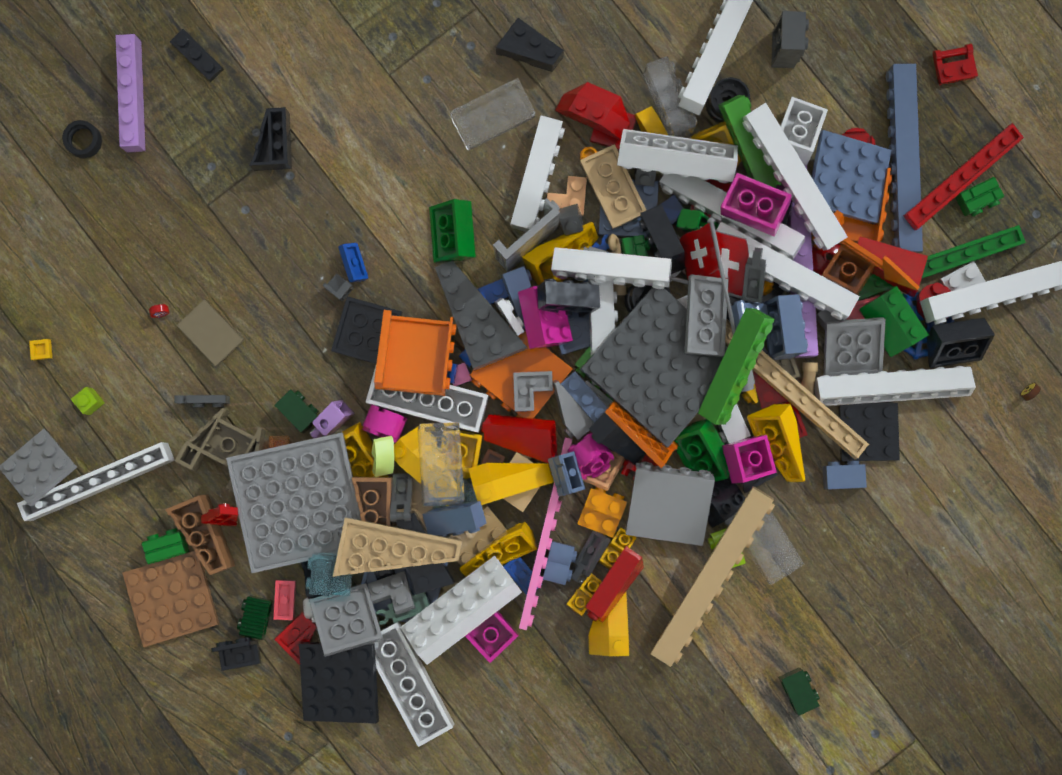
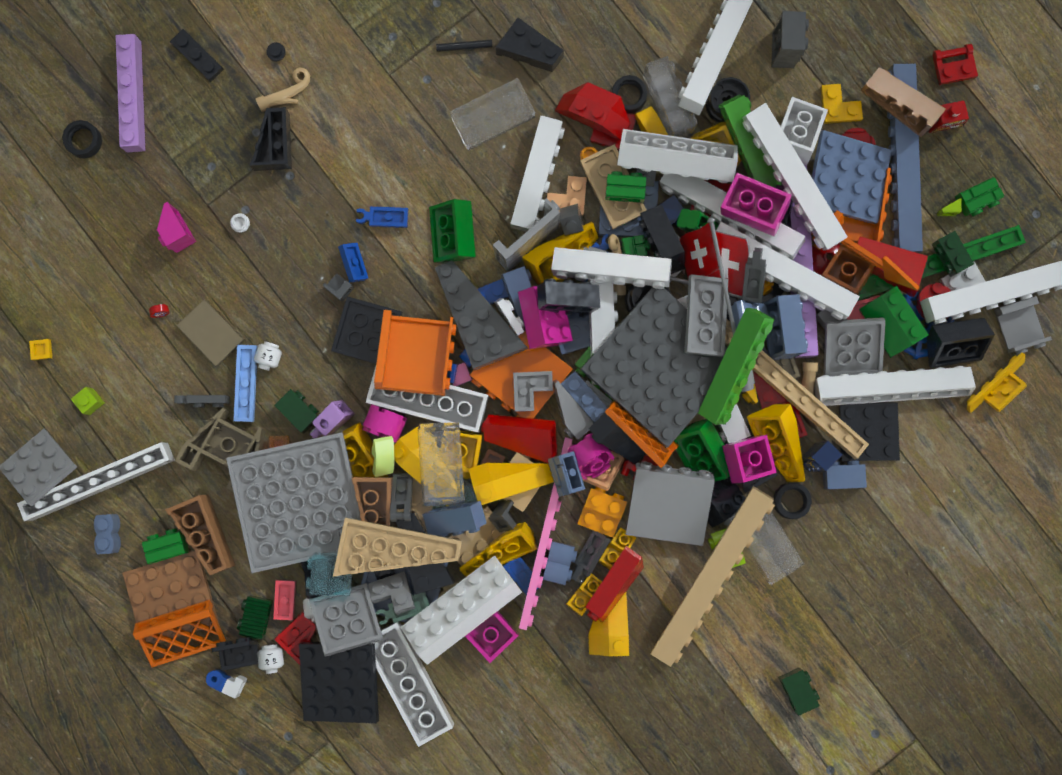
(107, 537): none -> sand blue brick
(171, 621): none -> orange fence
(173, 229): none -> dark pink slope
(221, 515): red wing -> none
(226, 684): none -> leg
(240, 223): none -> white plate
(245, 384): none -> light blue plate
(267, 355): none -> white head
(270, 658): none -> white head
(276, 51): none -> black plate
(284, 96): none -> tan plant
(385, 217): none -> blue plate
(464, 45): none -> black bar
(501, 516): none -> dark grey panel
(625, 187): none -> green brick
(633, 80): none -> black tyre
(806, 499): none -> black tyre
(820, 457): none -> dark blue brick
(837, 110): none -> yellow plate
(903, 101): none -> medium nougat wedge
(951, 210): none -> lime slope
(952, 253): none -> dark green brick
(954, 116): none -> red torso
(963, 176): red tile -> none
(1002, 388): none -> yellow bracket
(1021, 326): none -> light grey panel
(1030, 392): reddish brown tile -> none

